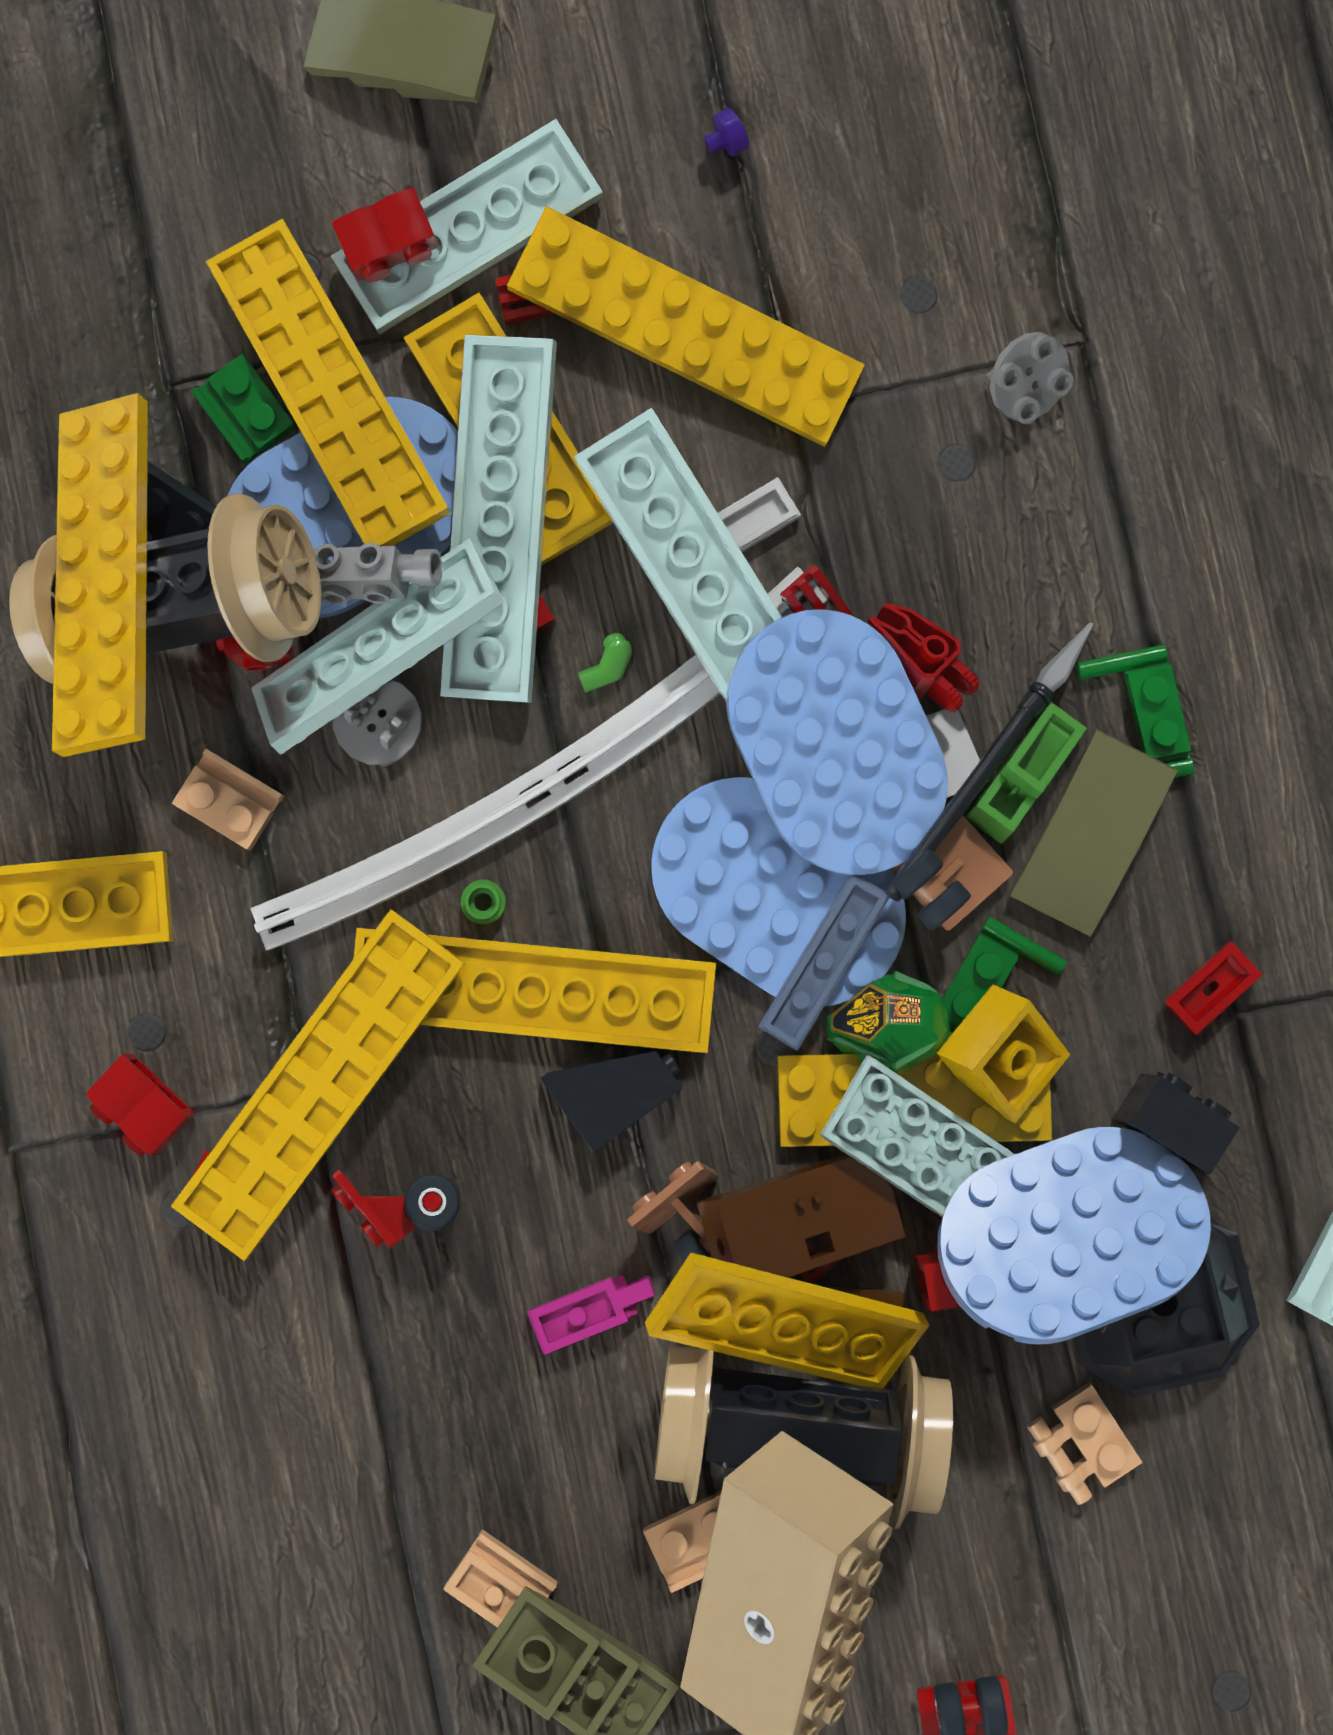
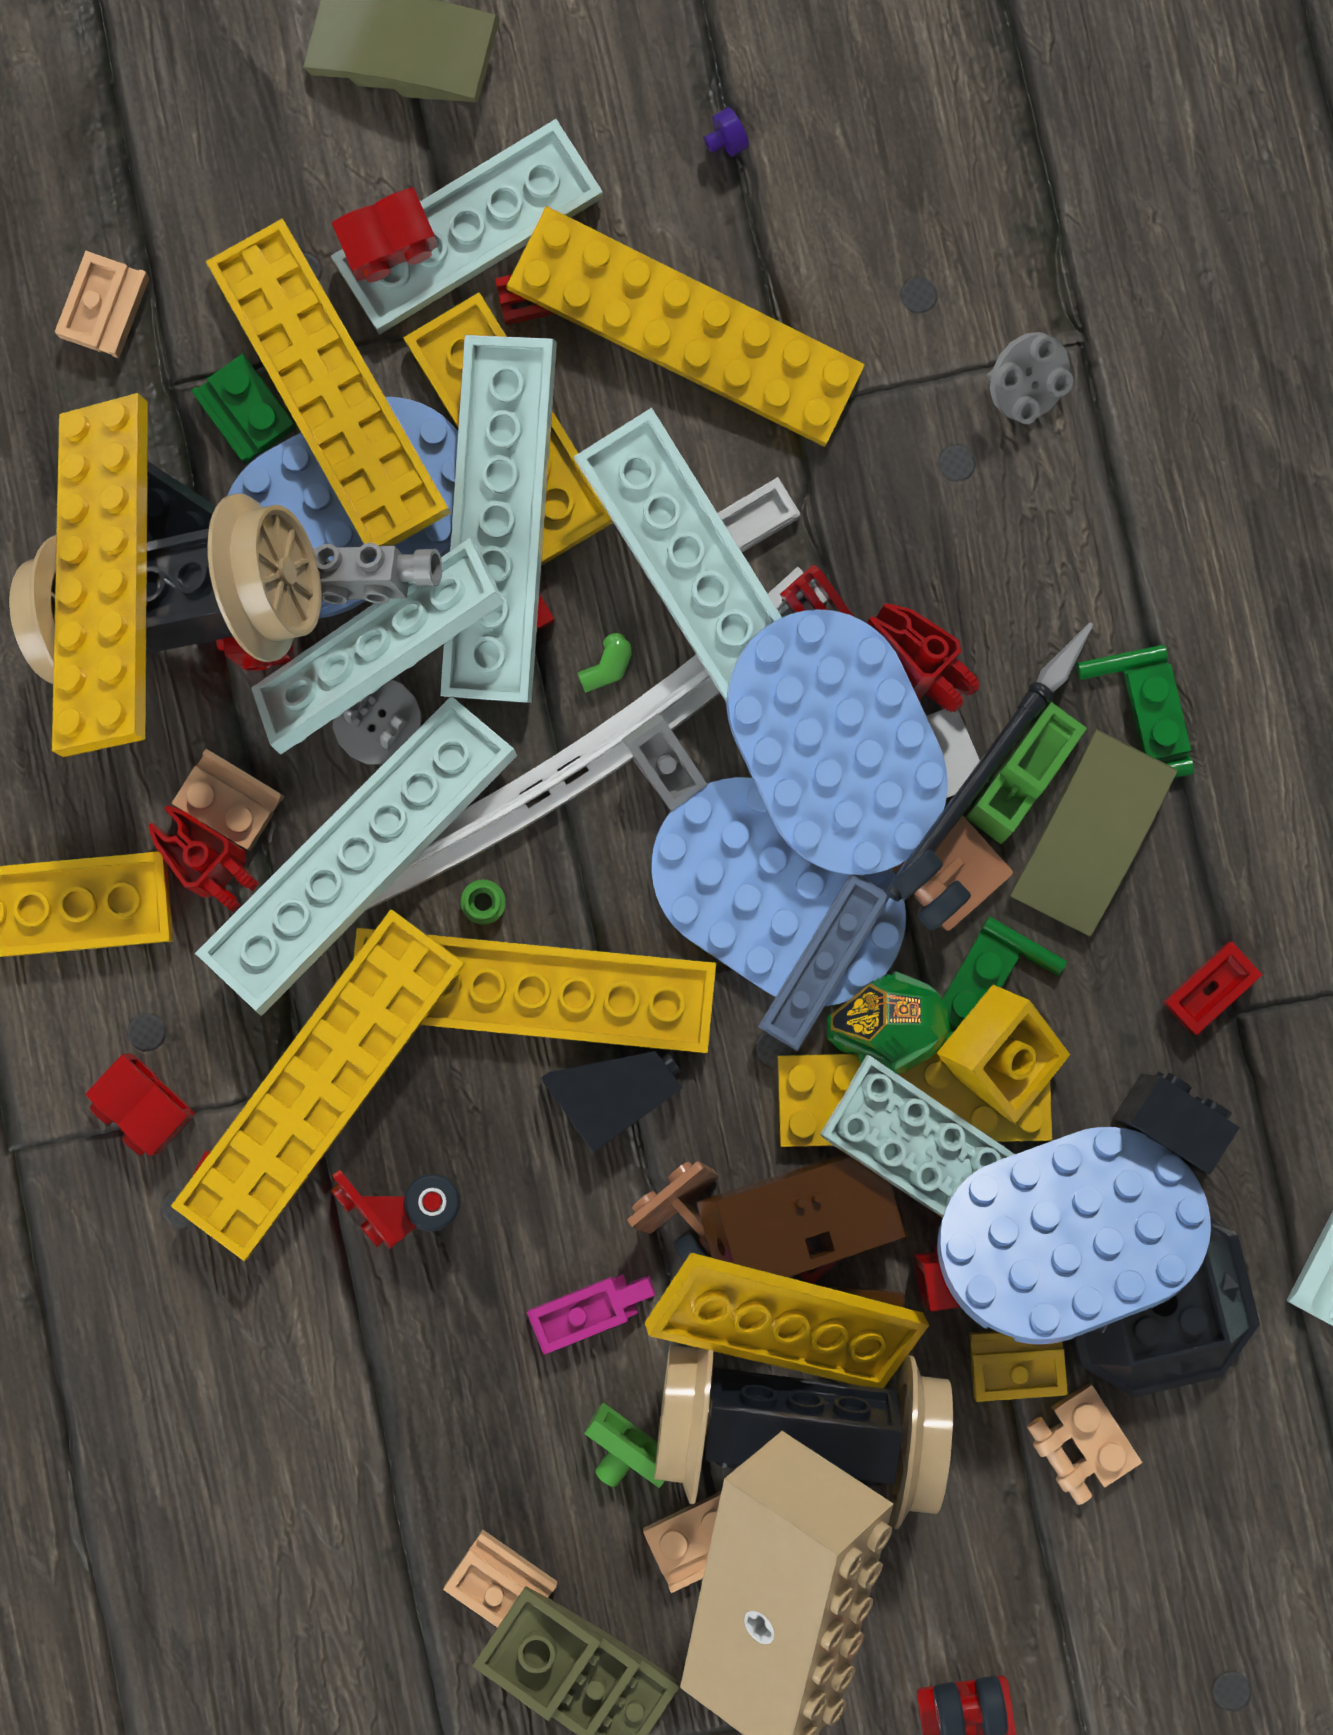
(102, 304): none -> light nougat plate
(203, 858): none -> red hinge
(356, 855): none -> light aqua plate
(626, 1447): none -> bright green tile
(664, 762): none -> light grey slope
(1015, 1369): none -> yellow plate

